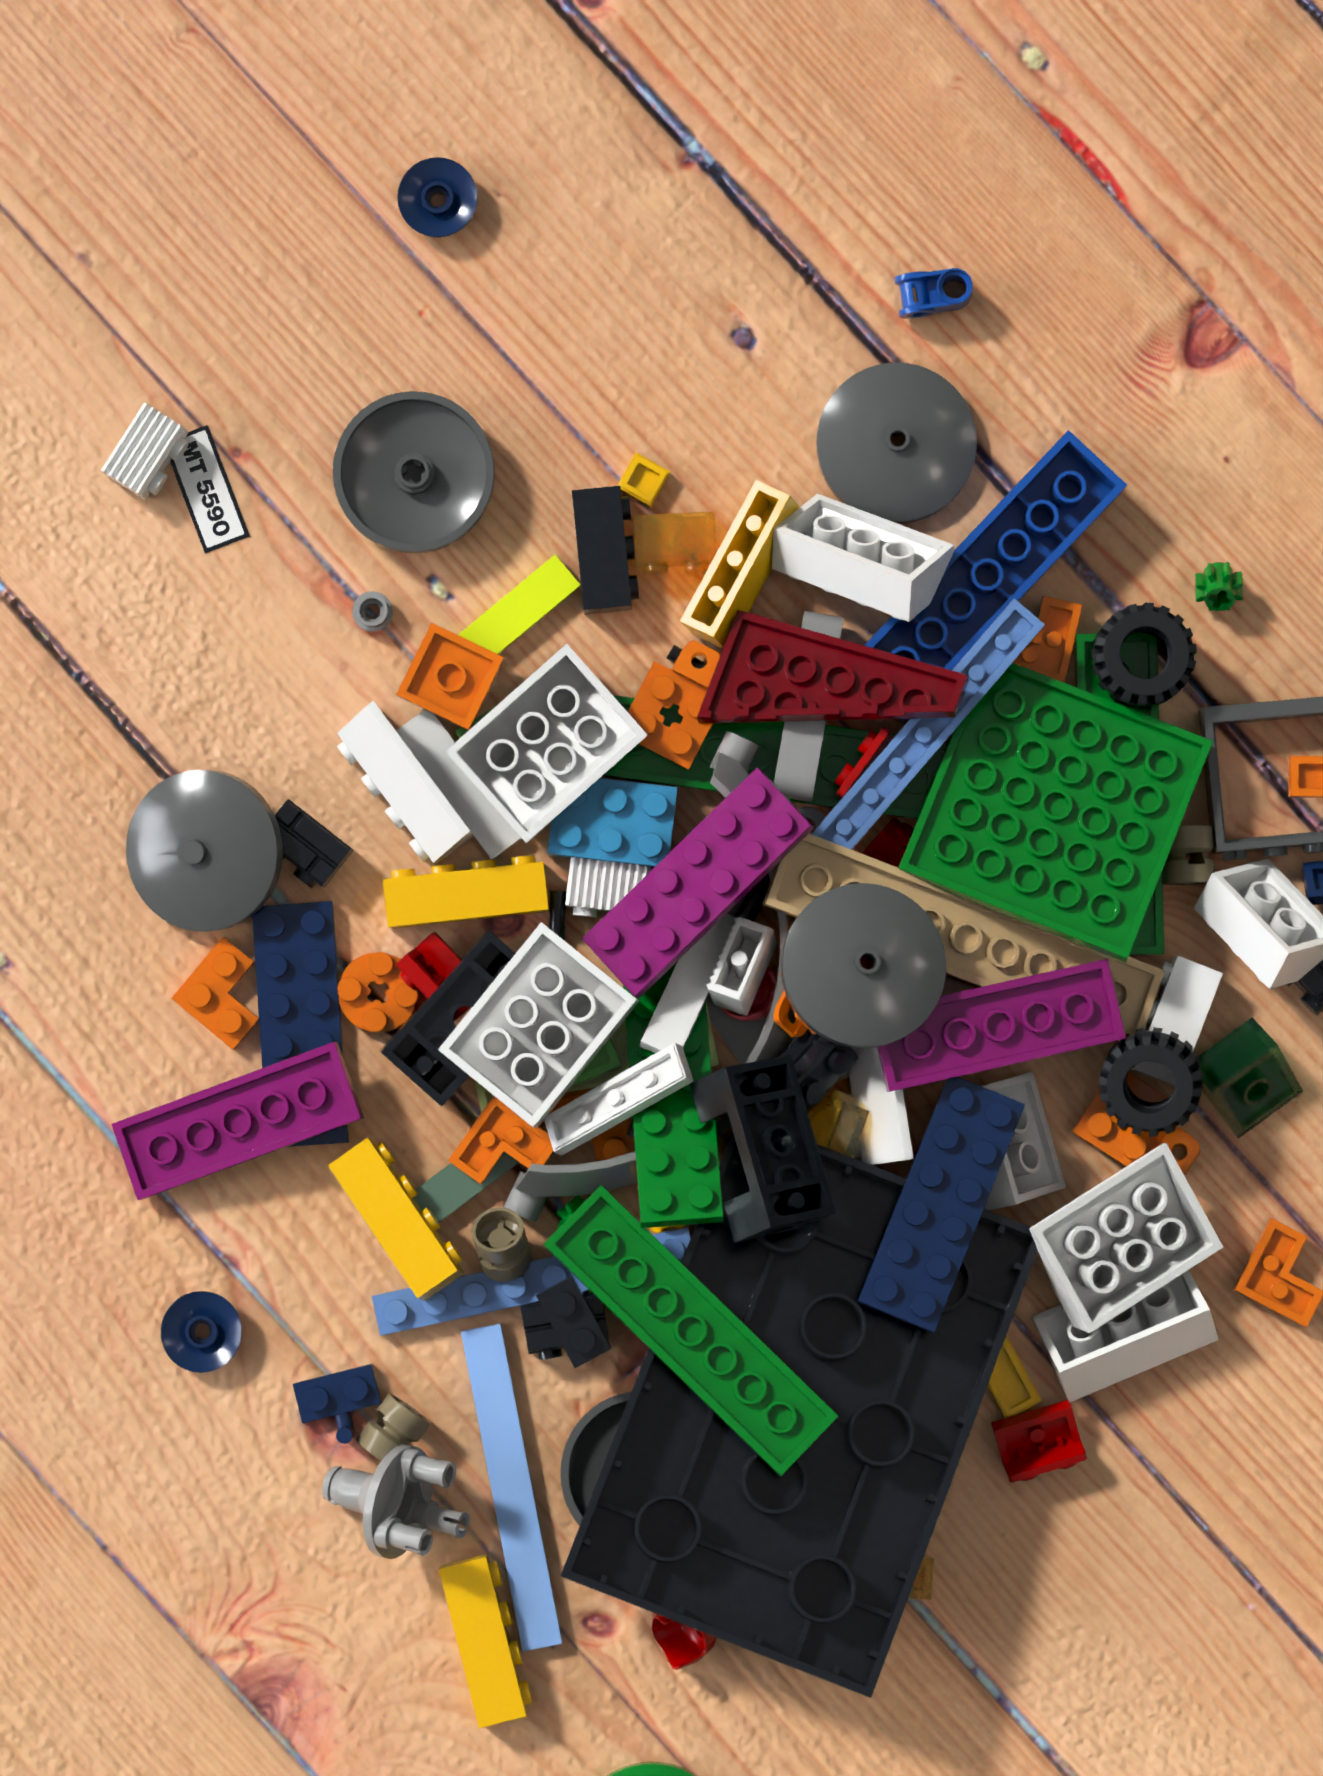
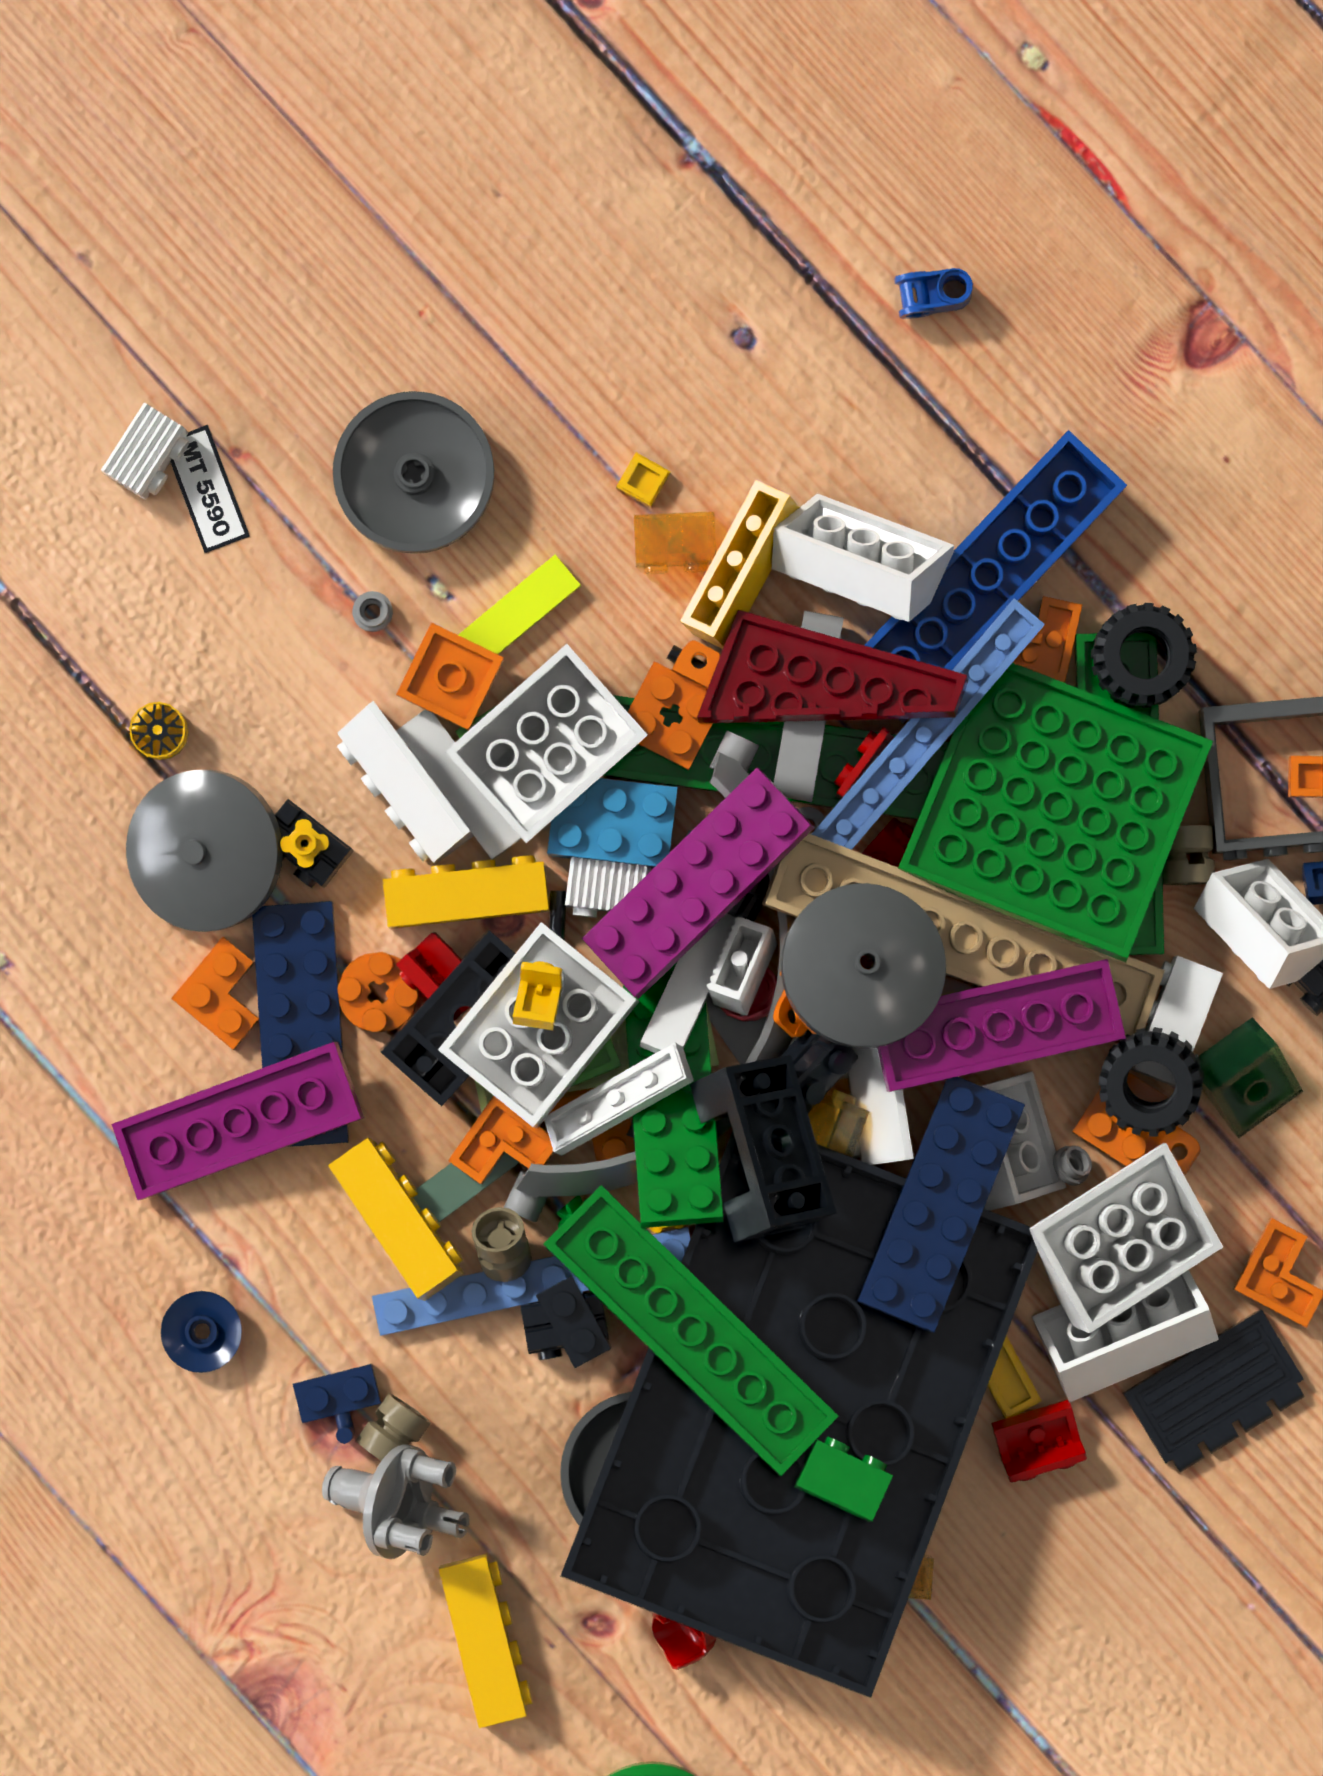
(159, 731): none -> yellow wheel
(304, 855): none -> yellow plate
(432, 178): dark blue dish -> none
(511, 1487): light blue tile -> none
(538, 995): none -> yellow bracket
(604, 550): black brick -> none
(843, 1479): none -> green brick
(888, 479): dark grey dish -> none
(1072, 1165): none -> light grey plate
(1213, 1388): none -> black hinge
(1218, 586): green gear -> none

